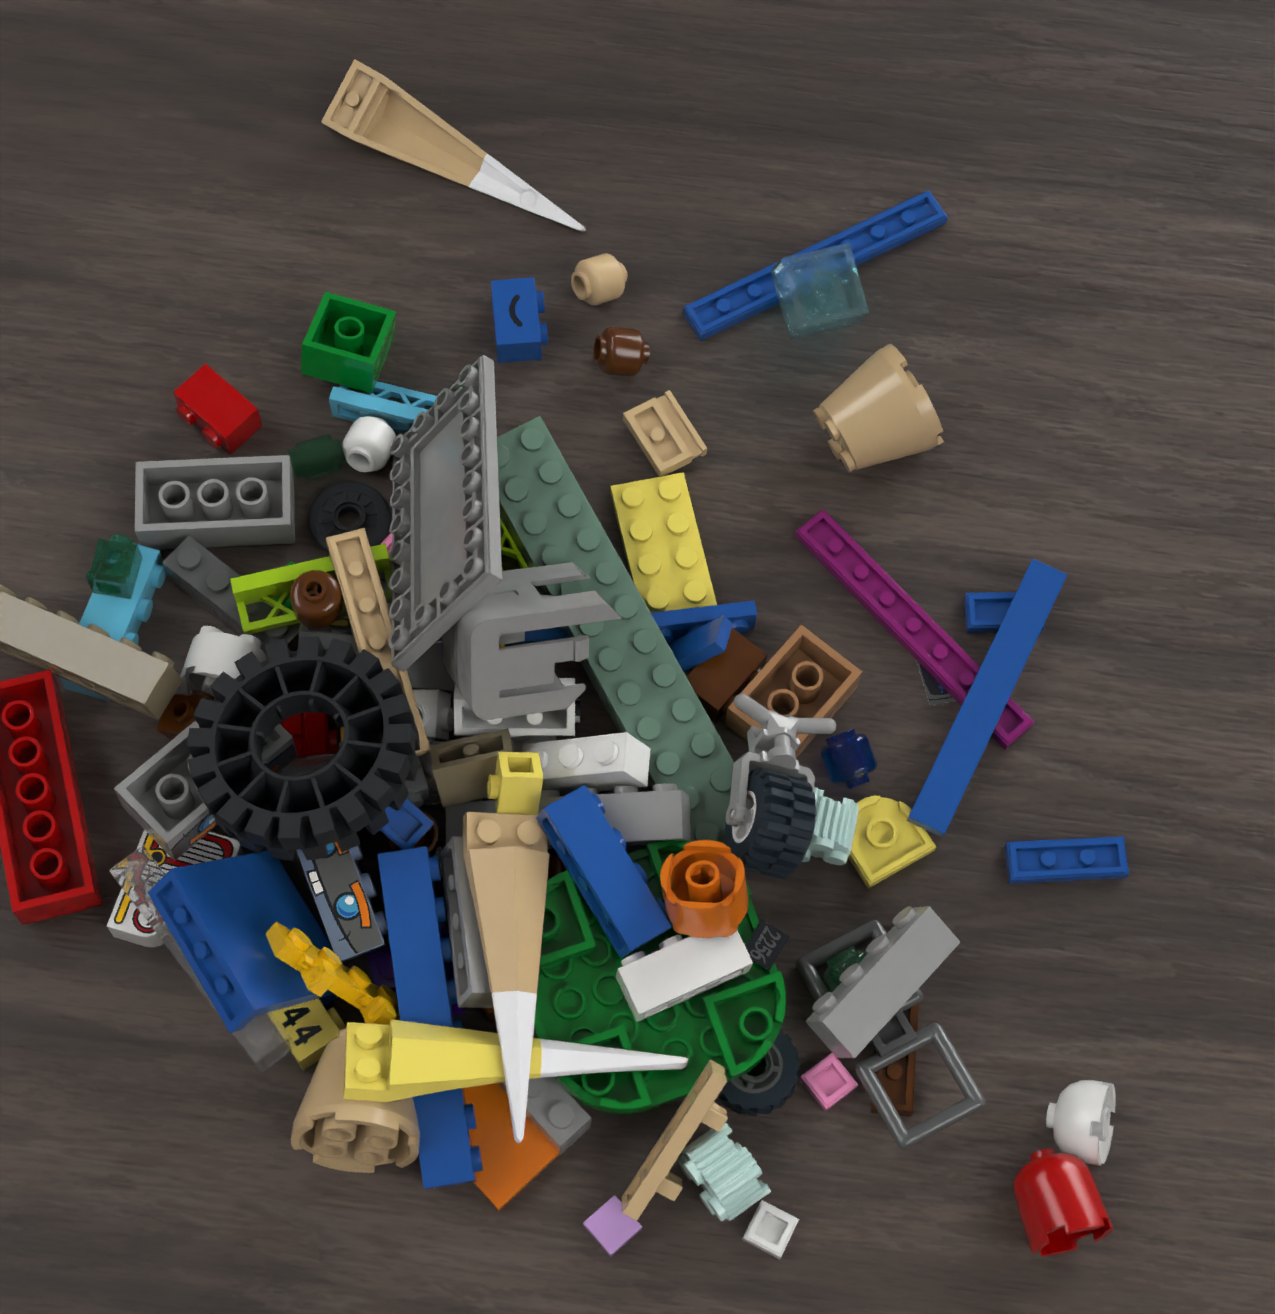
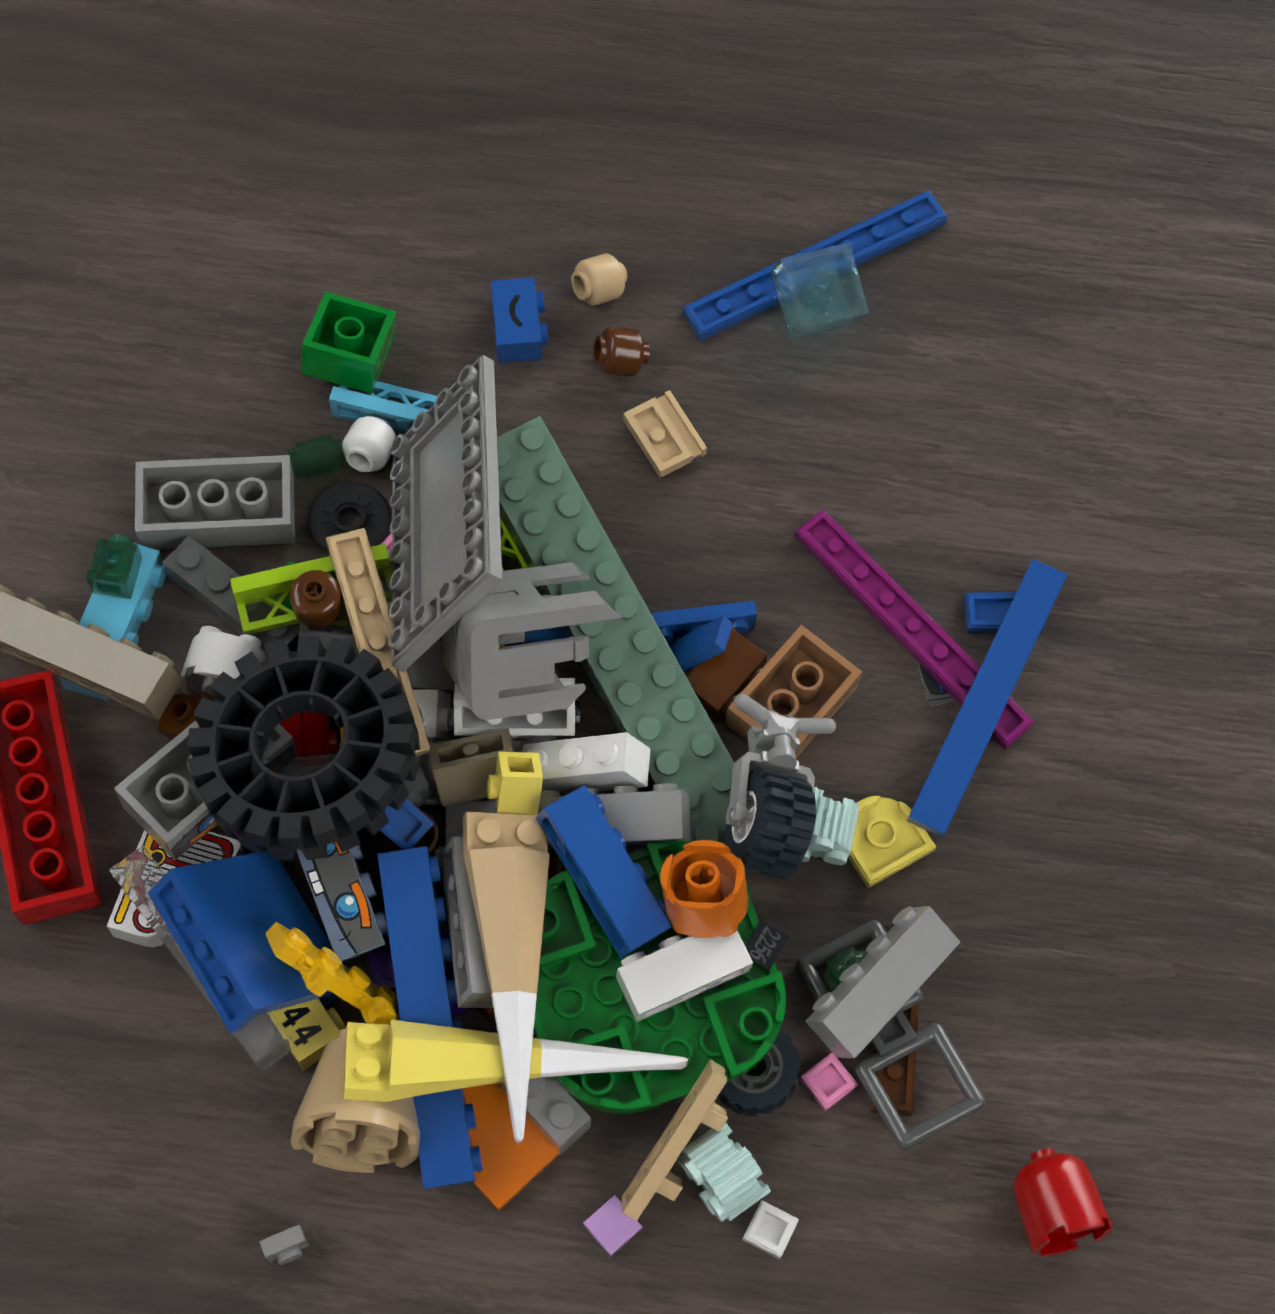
(216, 409): red brick -> none
(285, 1245): none -> light grey plate
(395, 123): tan plate -> none
(663, 543): light yellow plate -> none
(849, 758): clear blue head -> none
(879, 413): tan cone -> none
(1066, 860): blue tile -> none
(1083, 1120): white cylinder -> none

